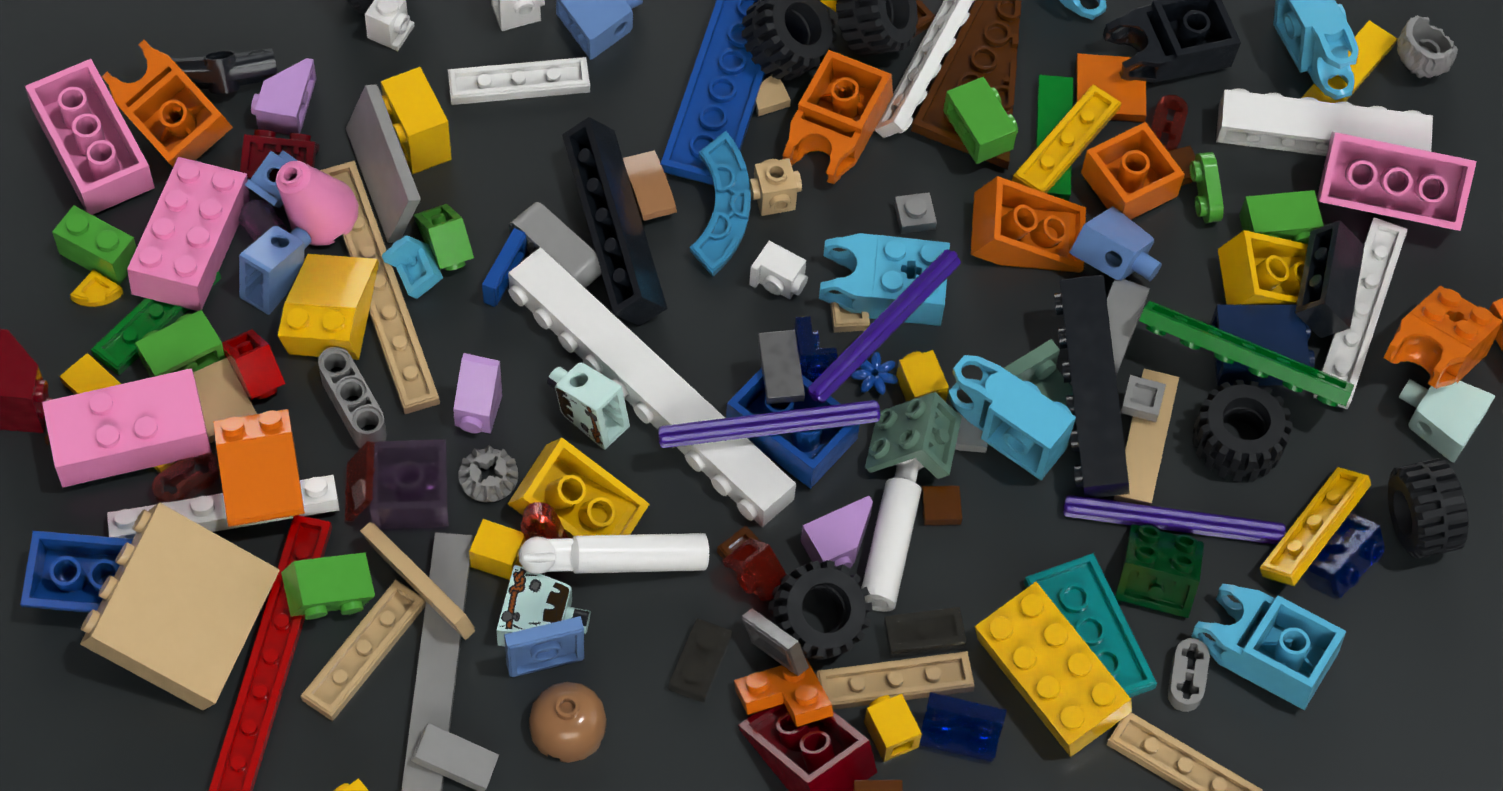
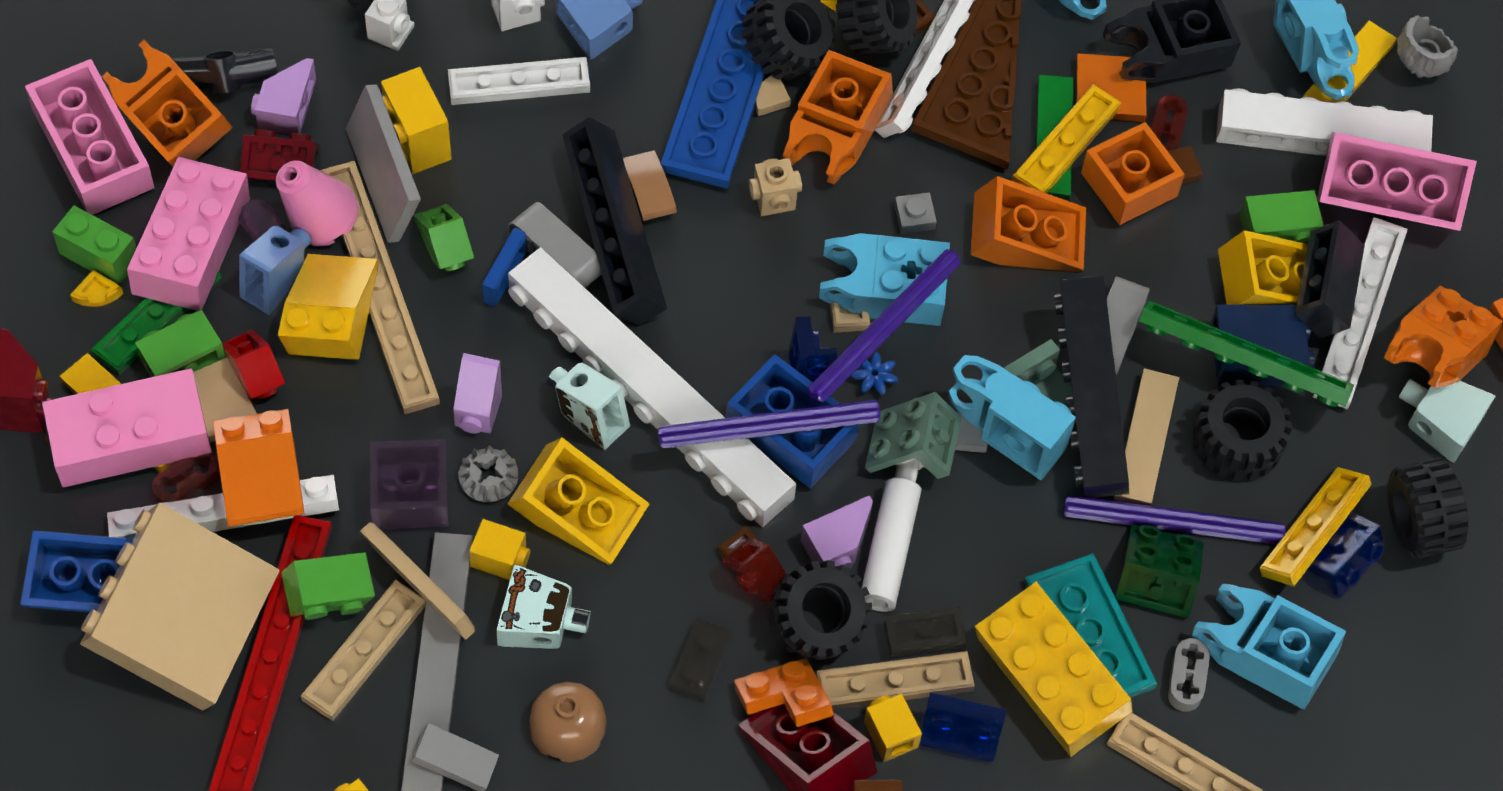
(260, 180): medium blue brick -> none
(351, 383): light grey beam -> none
(359, 481): clear red piece -> none
(414, 264): medium azure bracket -> none
(544, 646): medium blue tile -> none
(545, 514): clear red beam -> none
(616, 553): white piece -> none
(731, 206): dark azure tile -> none
(775, 642): flat silver tile -> none
(779, 271): white brick -> none
(781, 367): flat silver tile -> none
(921, 375): yellow brick -> none
(941, 505): reddish brown tile -> none
(980, 119): bright green brick -> none
(1116, 246): medium blue torso -> none
(1143, 398): light grey plate -> none
(1209, 199): bright green plate -> none

